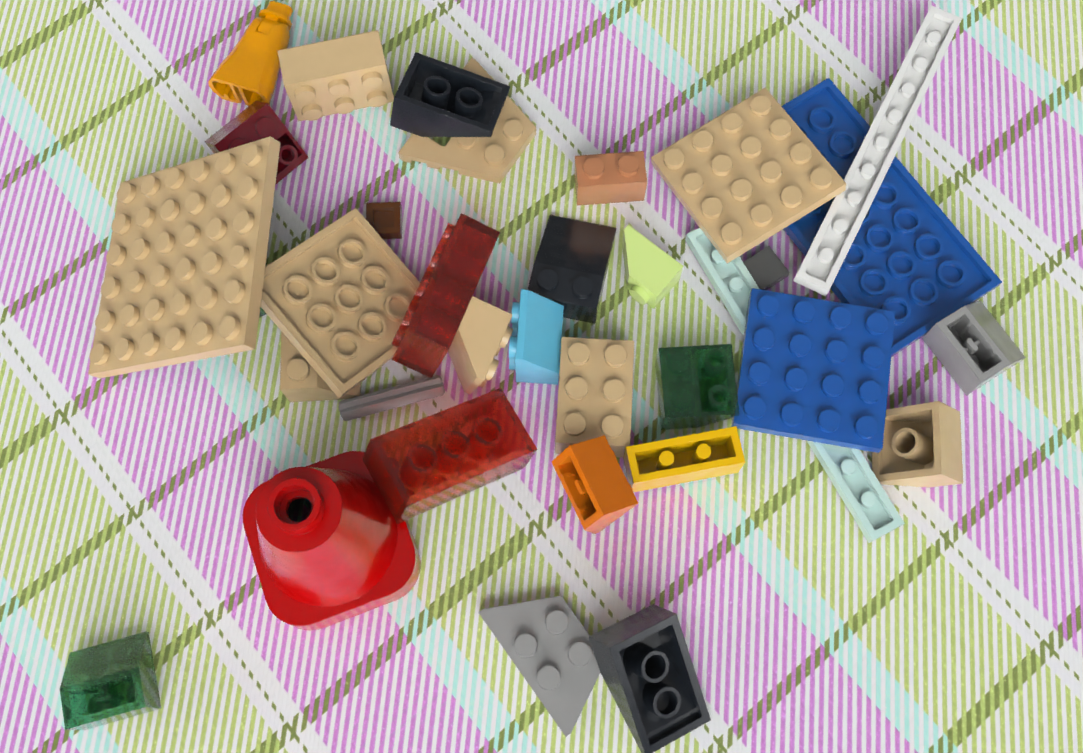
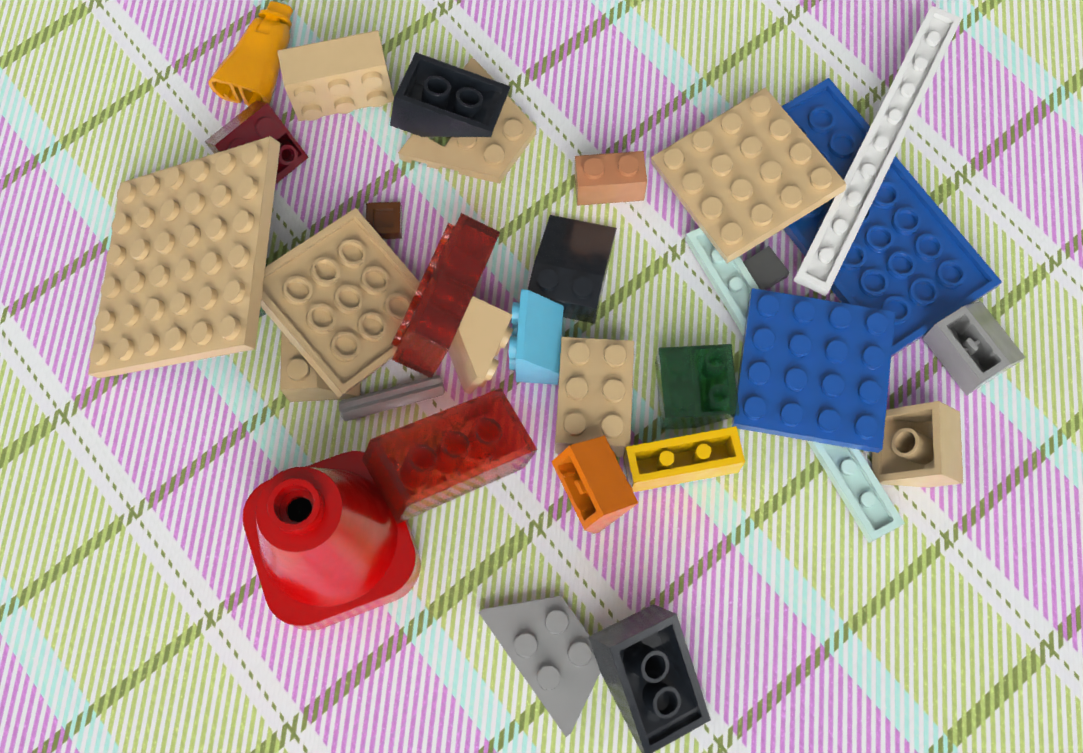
(109, 683): clear green slope -> none
(648, 269): yellowish green slope -> none

